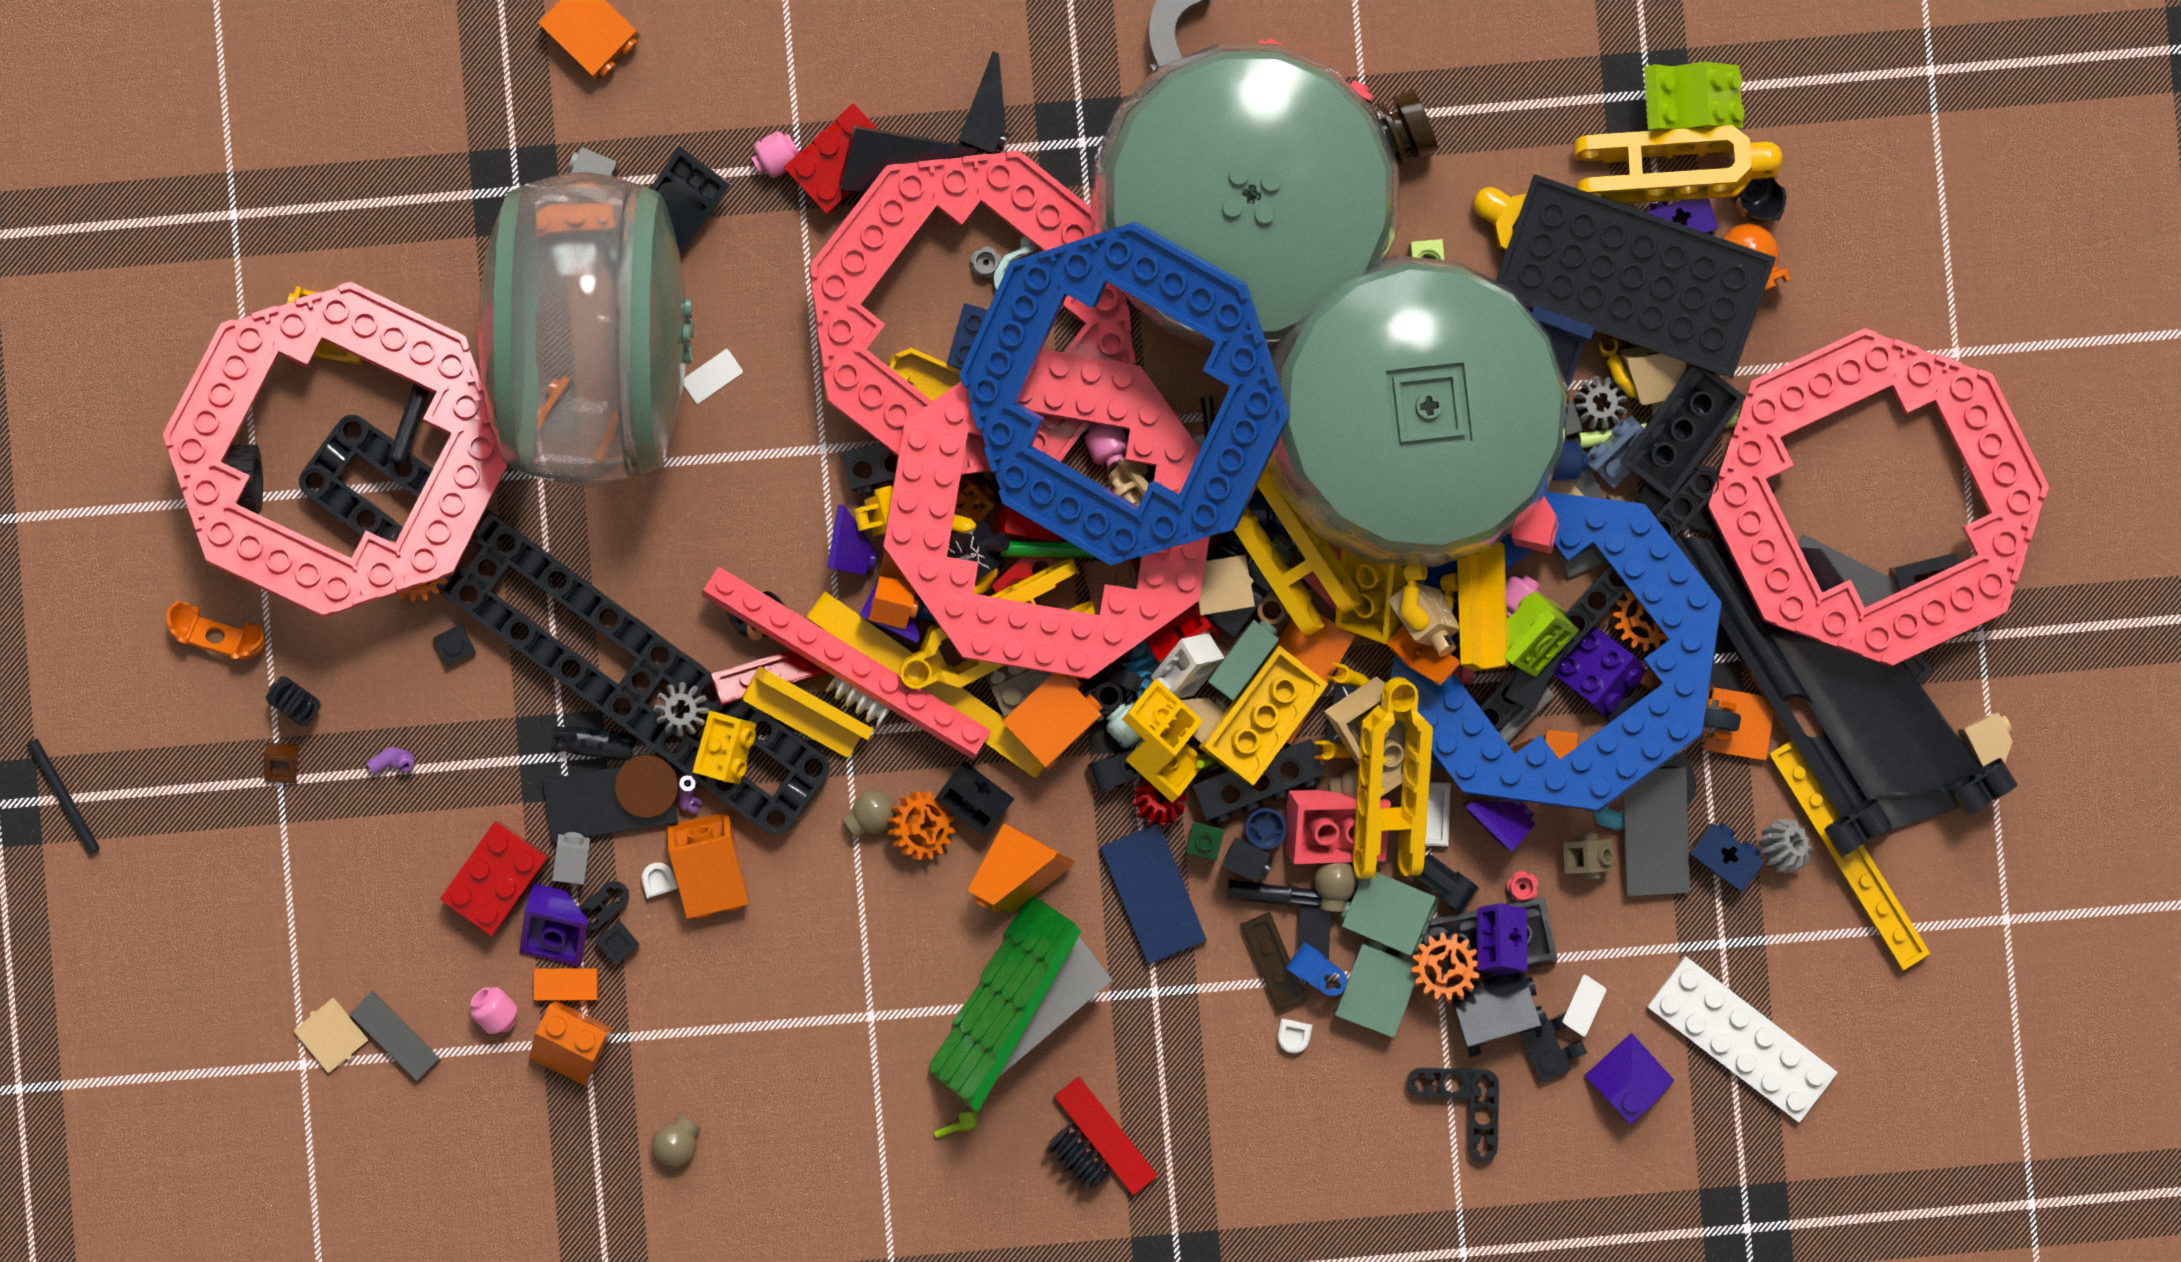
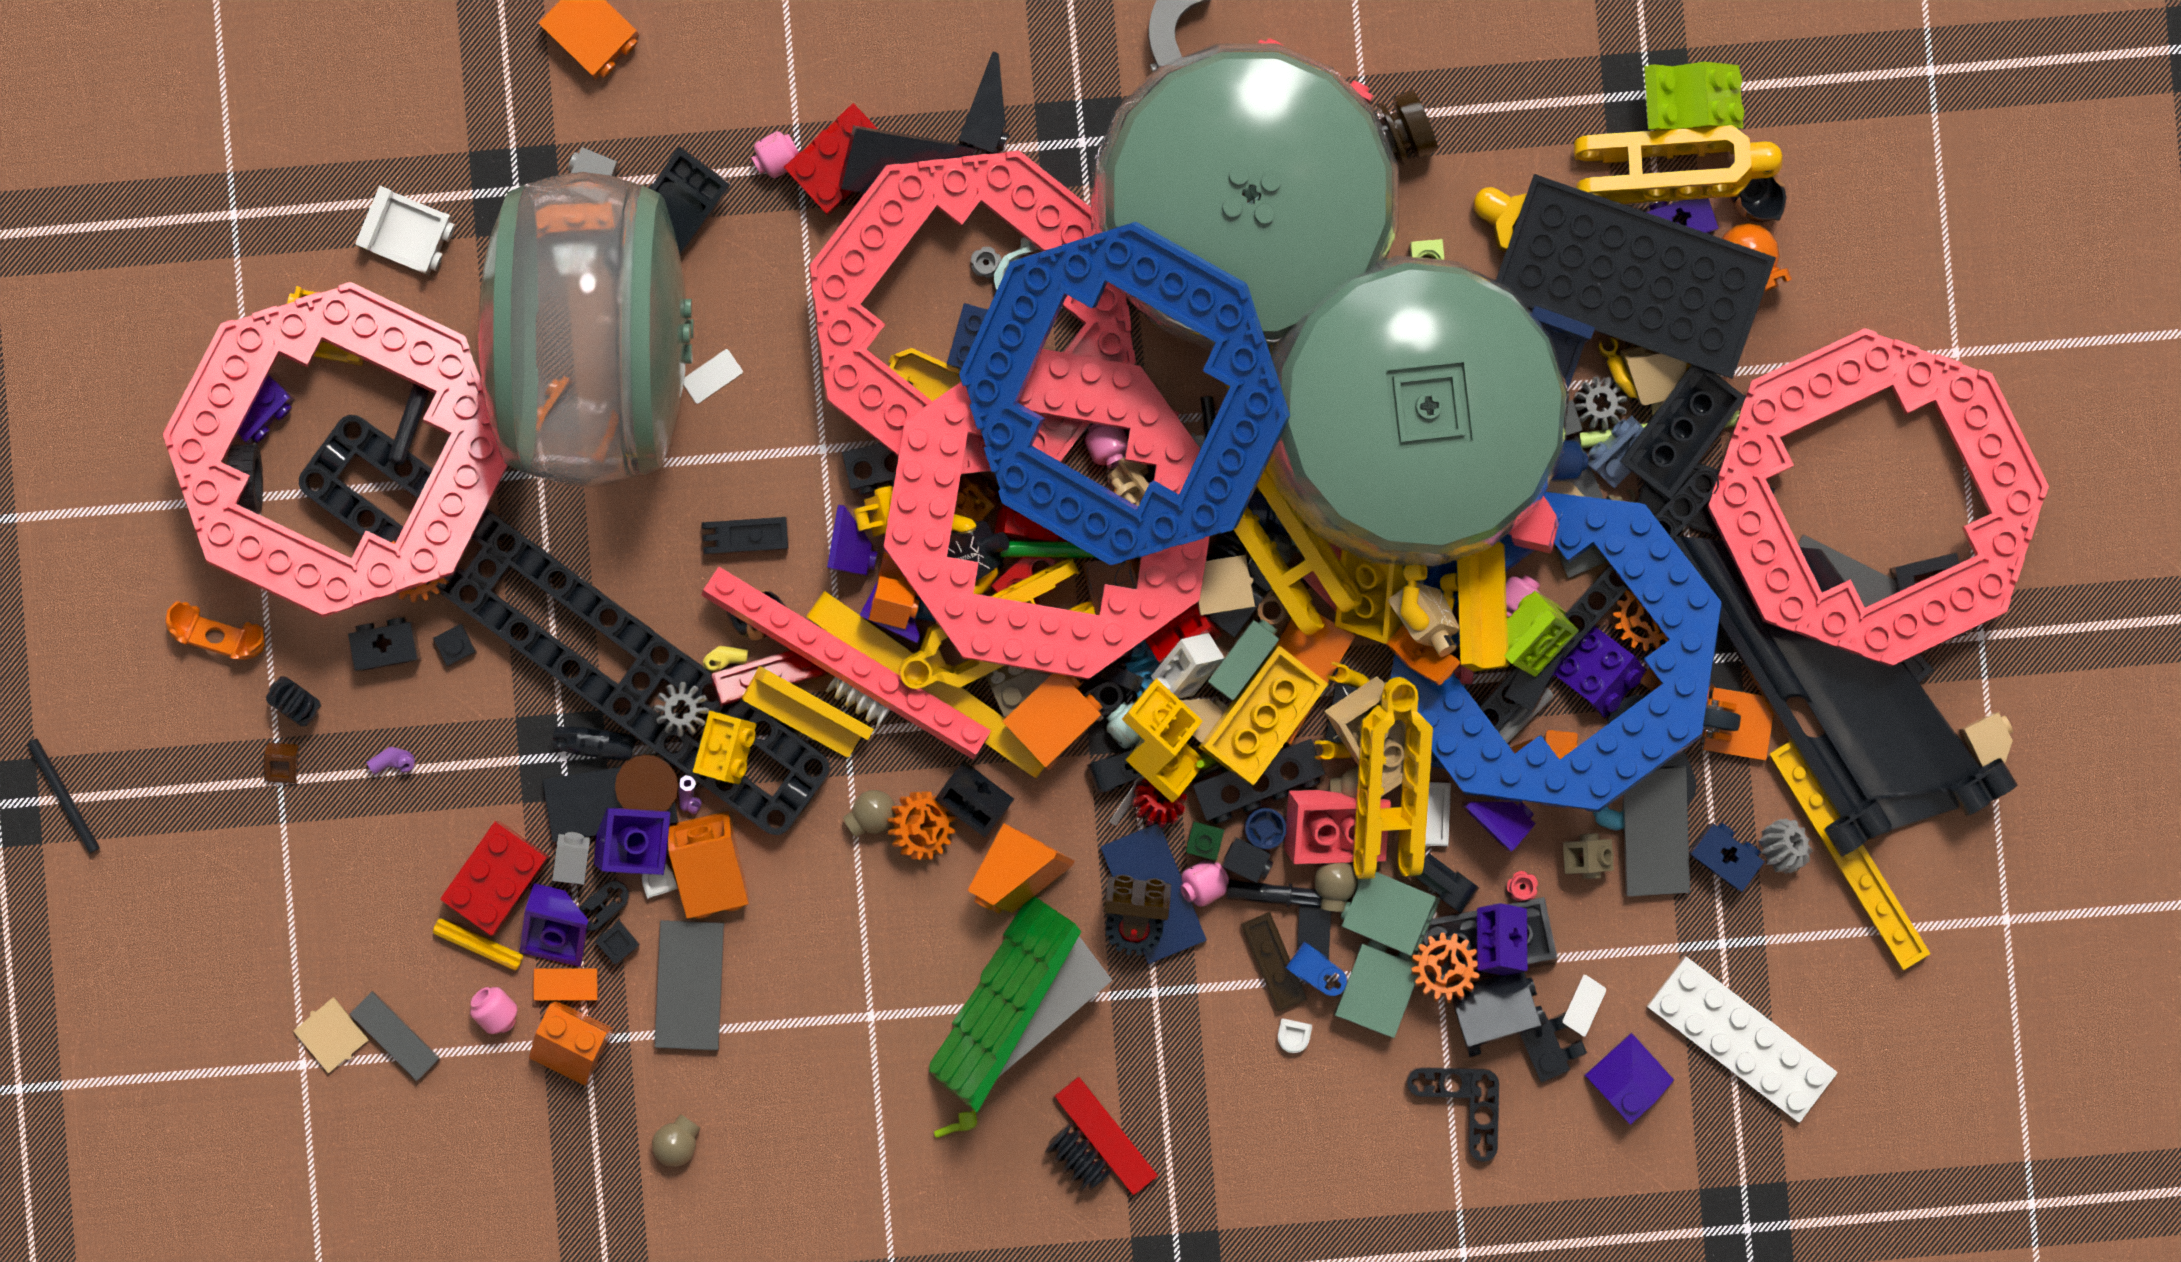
(269, 404): none -> dark purple bracket
(403, 647): none -> black brick
(405, 231): none -> white panel
(478, 944): none -> yellow axle
(632, 841): none -> dark purple slope
(689, 985): none -> dark grey tile
(723, 656): none -> light yellow arm
(746, 535): none -> black hinge
(1126, 803): none -> white sticker
(1136, 912): none -> dark brown plate
(1204, 883): none -> bright pink head

